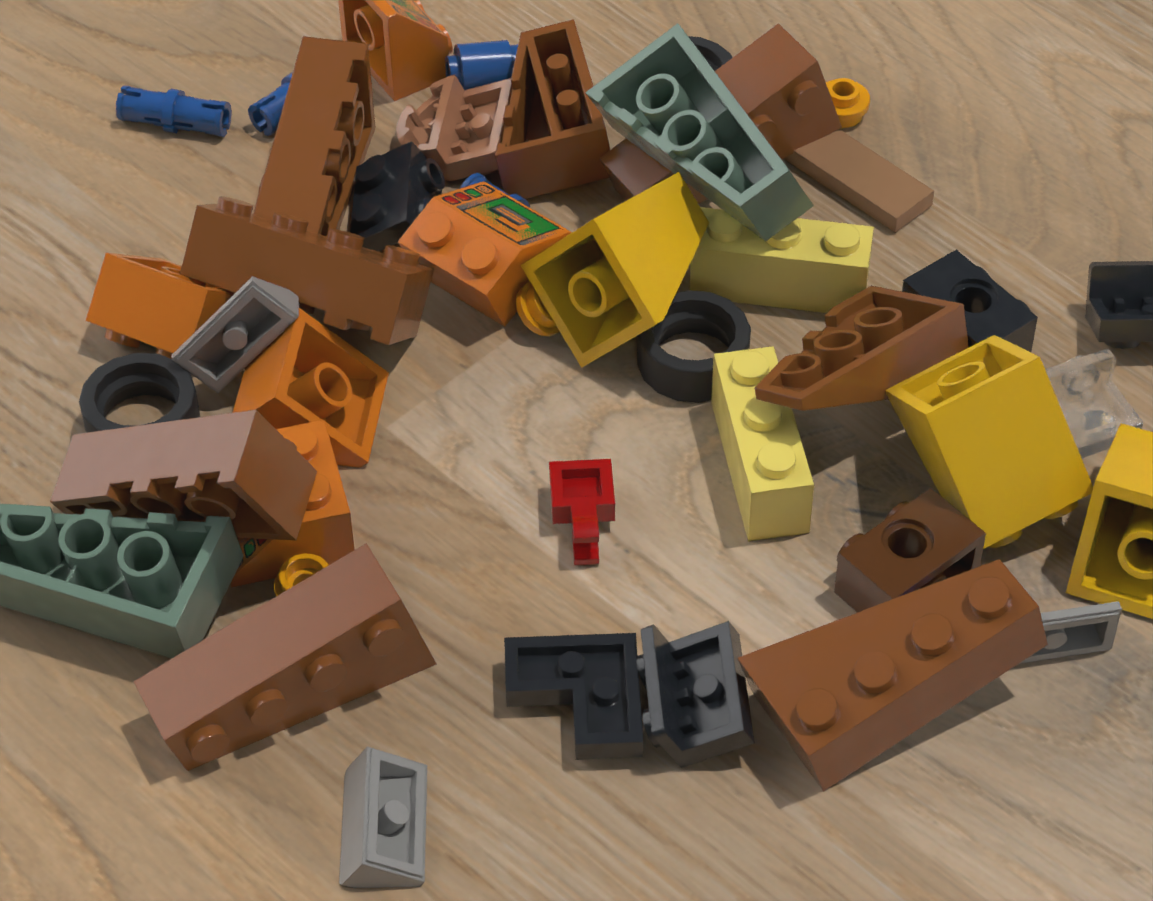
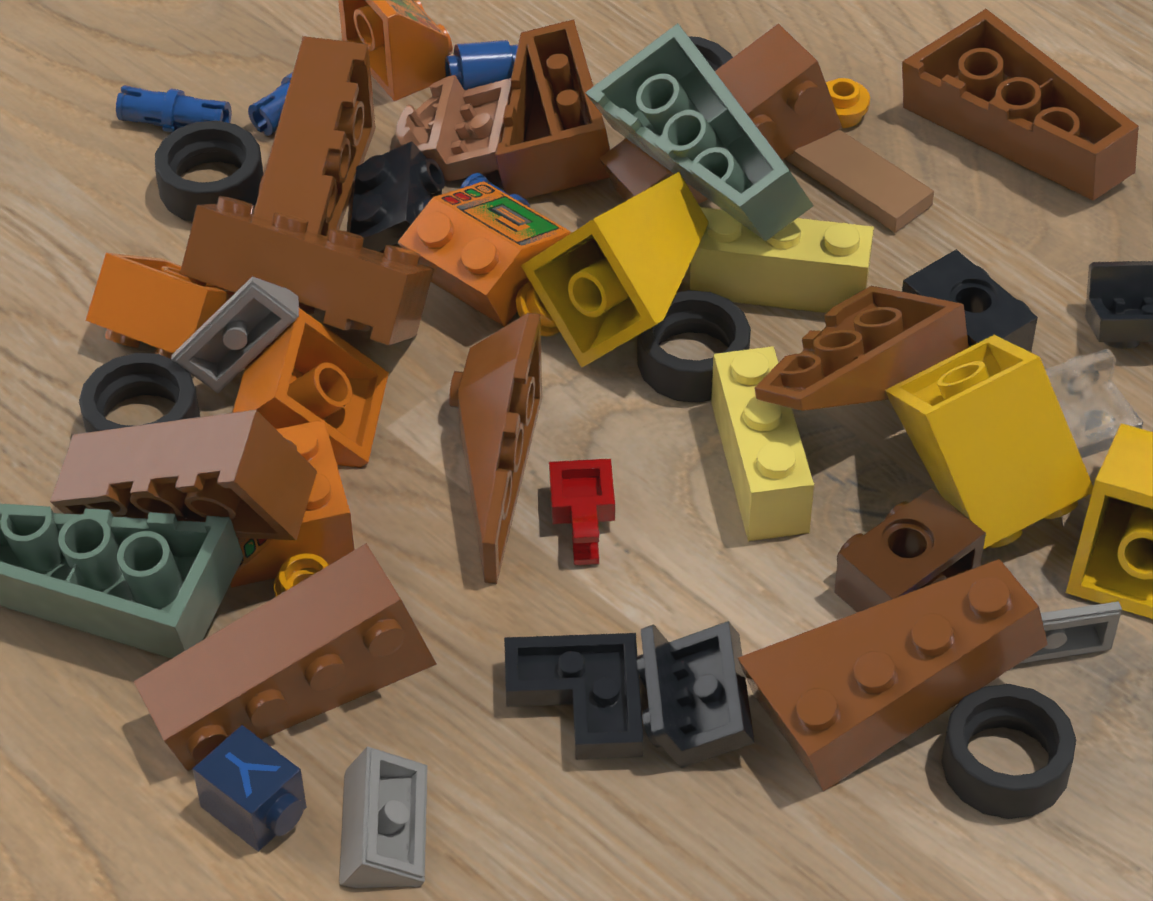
(204, 144): none -> black tyre
(250, 788): none -> dark blue brick
(497, 419): none -> dark orange wedge
(1014, 709): none -> black tyre
(1021, 105): none -> dark orange wedge

